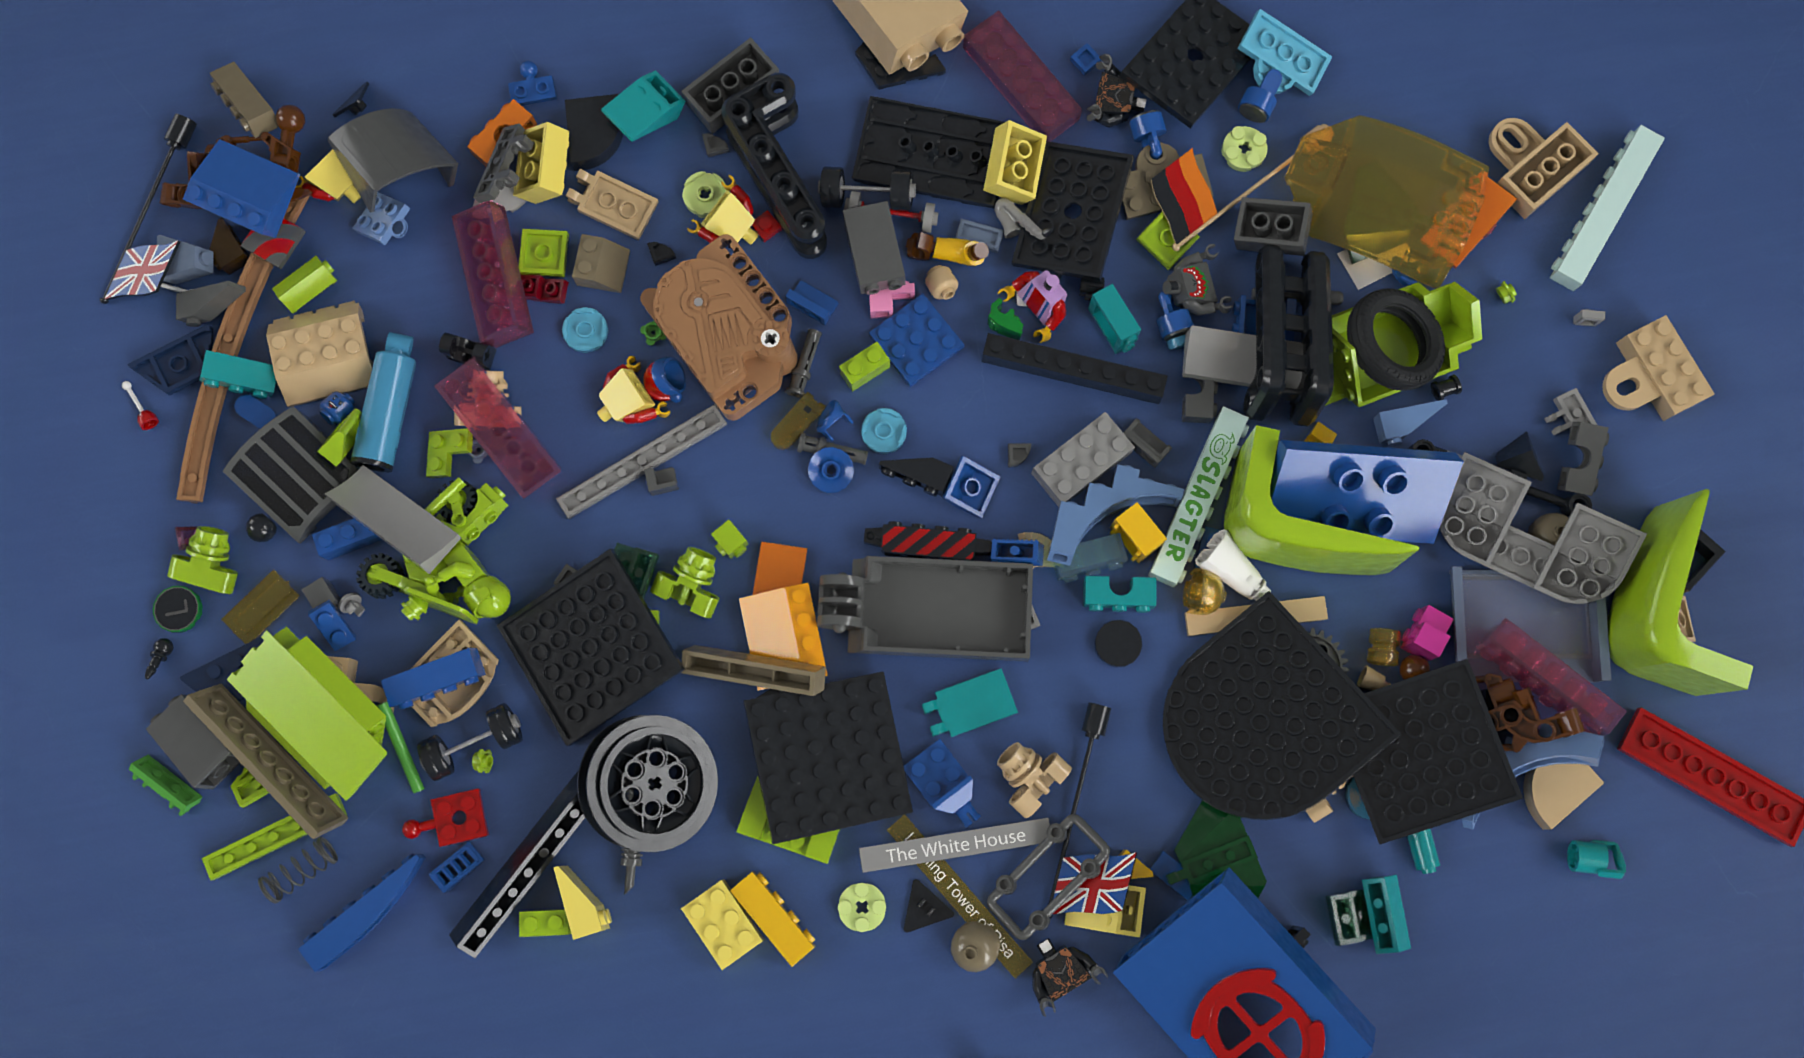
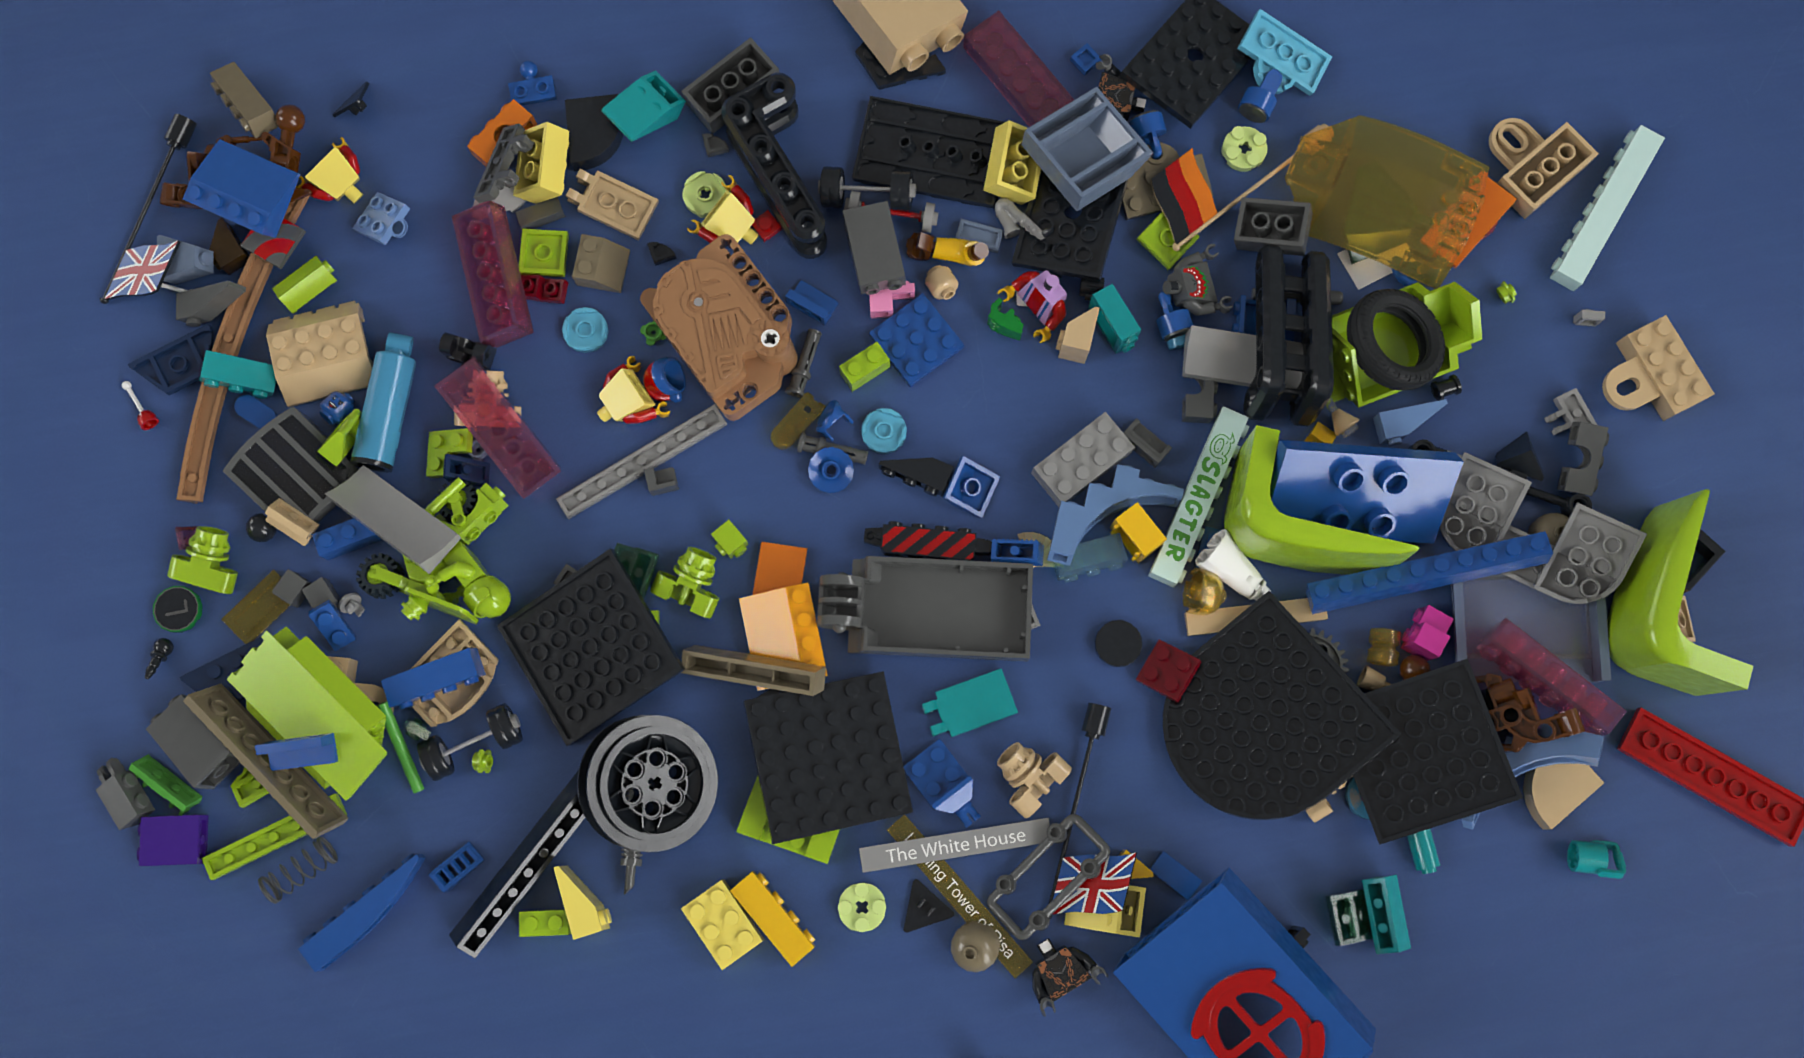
(122, 795): none -> dark grey hinge
(172, 840): none -> dark purple panel
(290, 588): none -> dark grey panel
(291, 521): none -> tan panel
(299, 751): none -> blue panel
(386, 148): dark grey windscreen -> none
(415, 729): none -> clear green plate
(443, 811): red plate -> none
(467, 469): none -> dark blue slope
(540, 214): none -> dark grey slope
(1017, 453): dark grey tile -> none
(1074, 368): black brick -> none
(1077, 337): none -> tan slope
(1086, 148): none -> sand blue slope
(1099, 595): teal arch -> none
(1168, 670): none -> dark red plate
(1211, 846): dark green panel -> none
(1343, 423): none -> tan piece
(1429, 572): none -> blue brick

